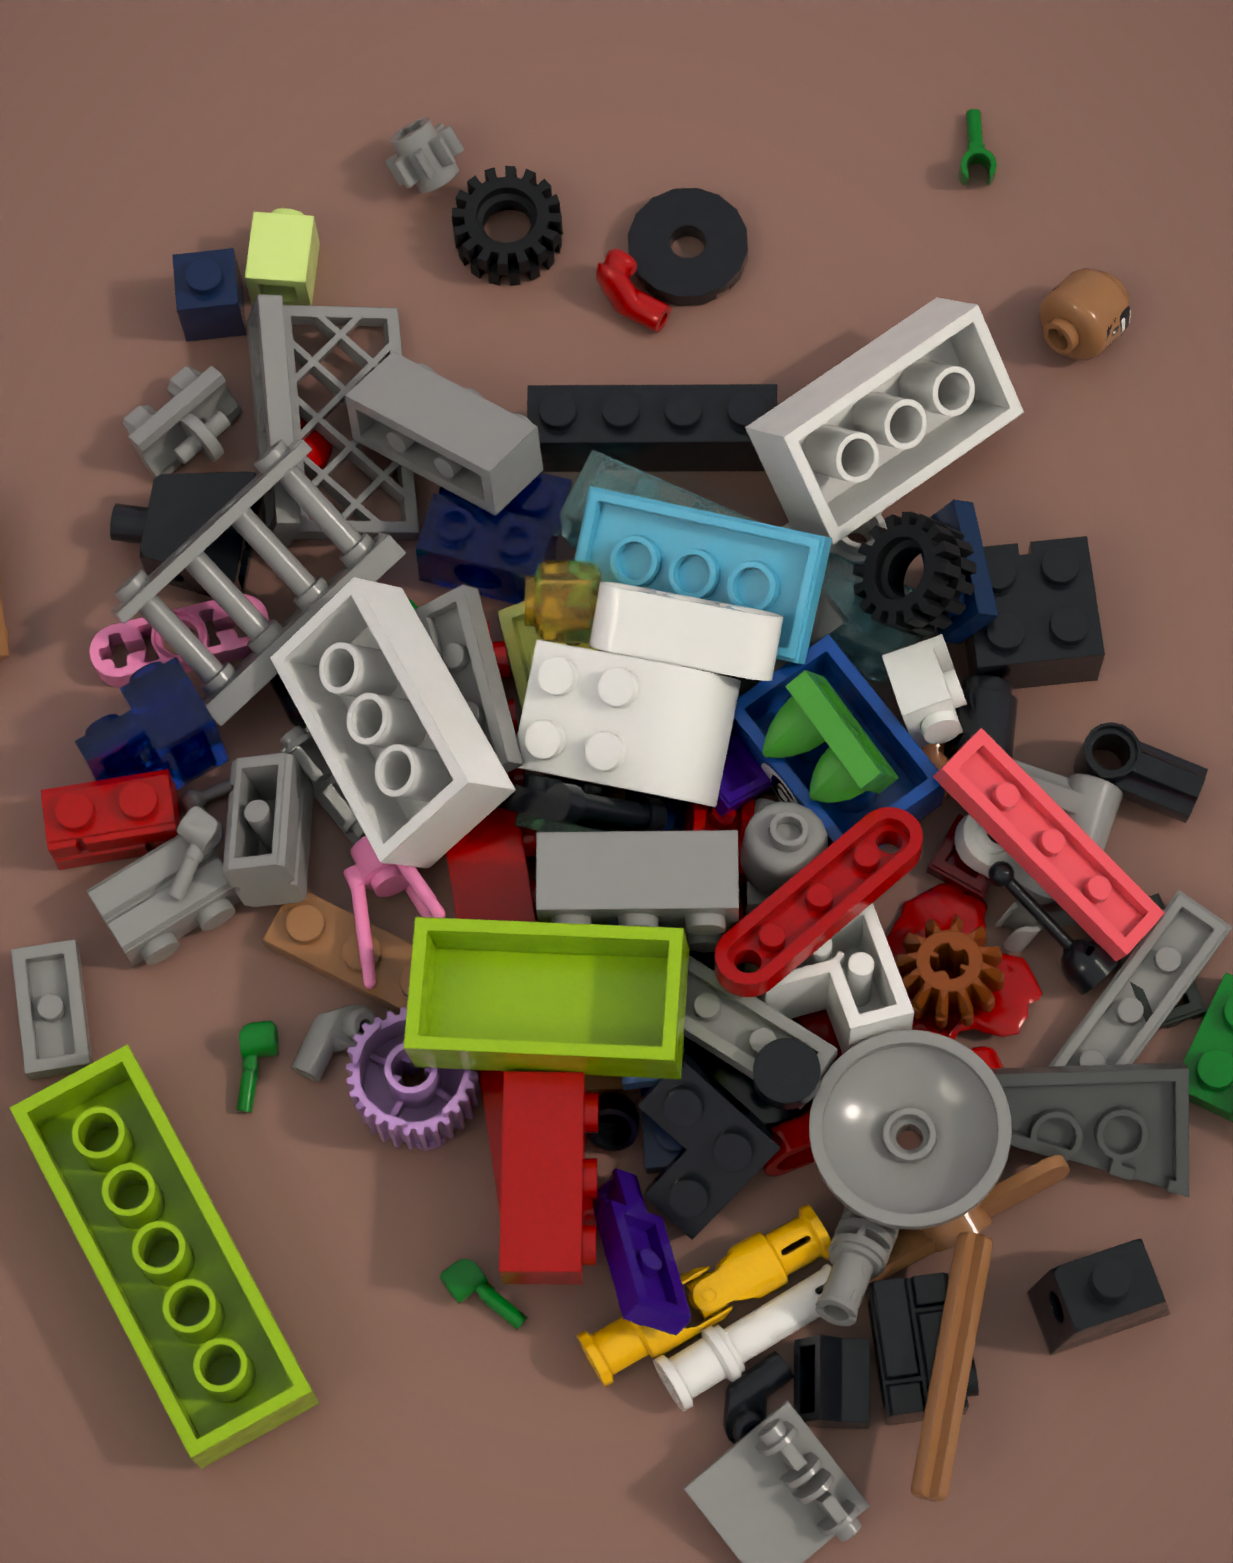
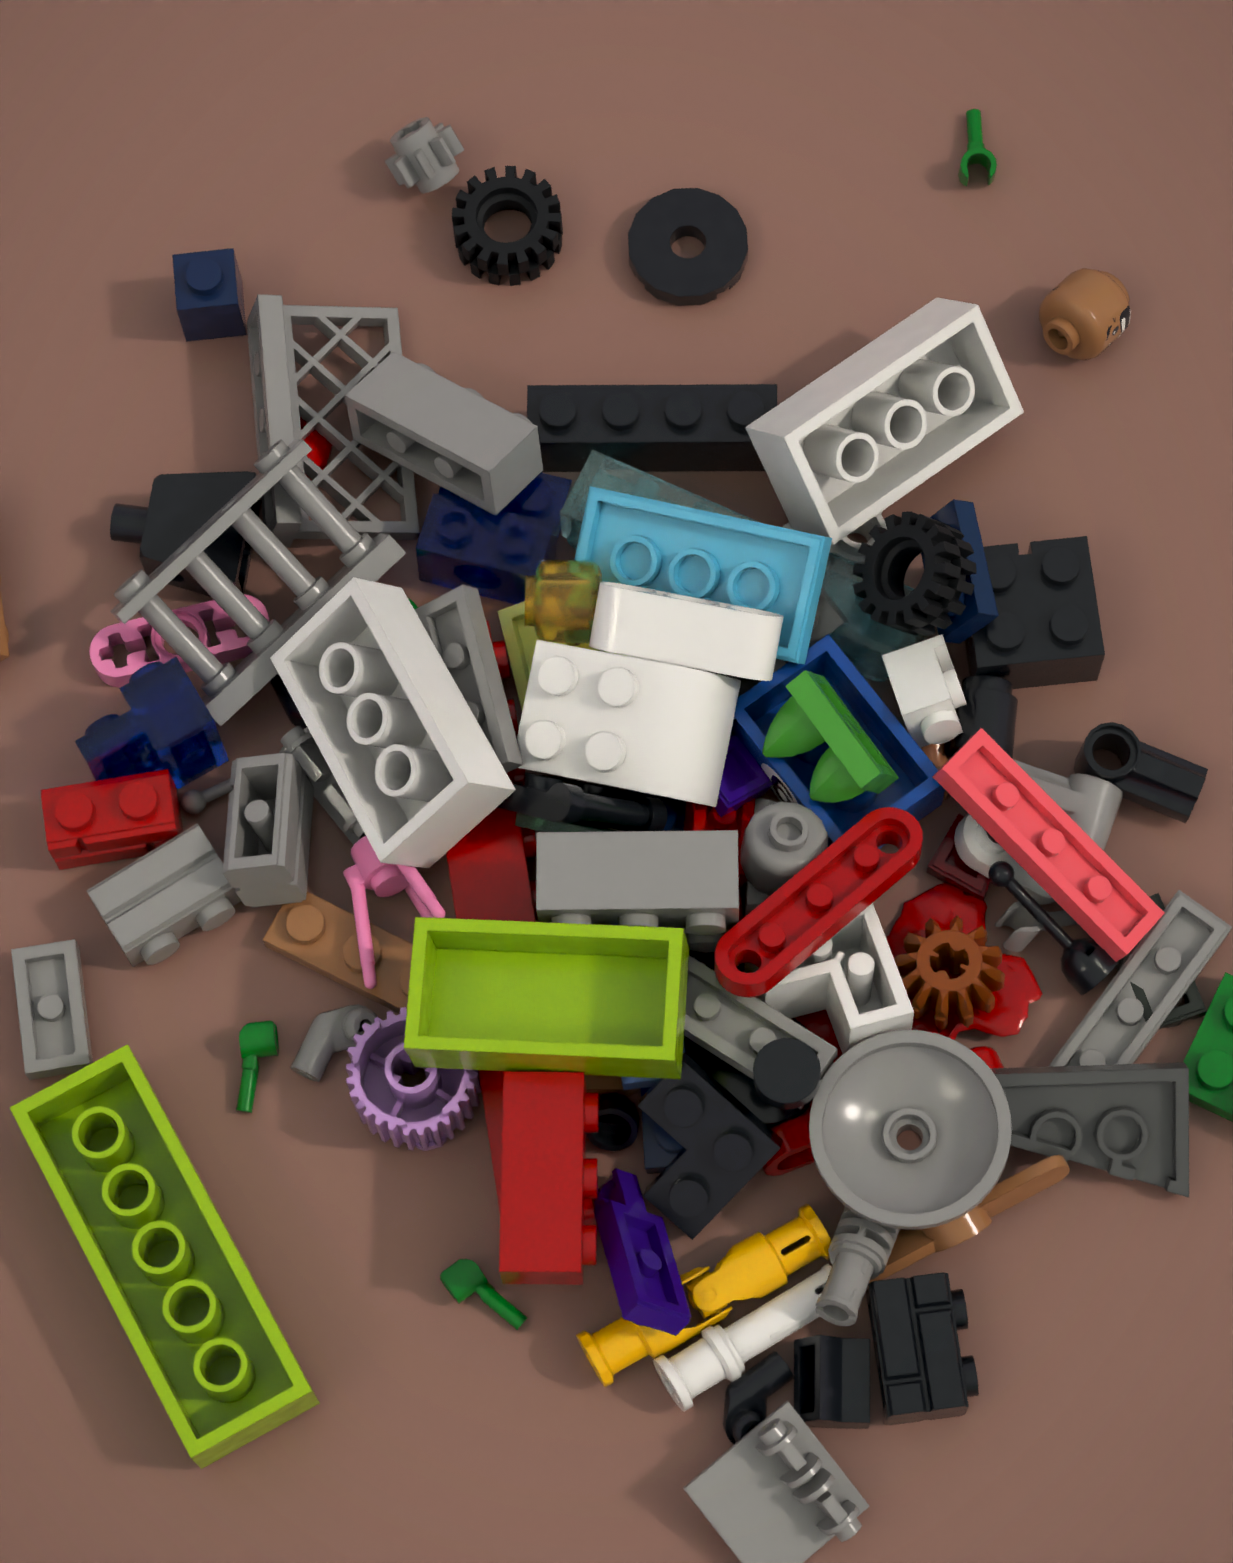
(186, 424): light grey hips -> none
(204, 835): light grey hand -> none
(282, 256): yellowish green brick -> none
(625, 297): red arm -> none
(951, 1367): medium nougat axle -> none
(1097, 1296): black torso -> none

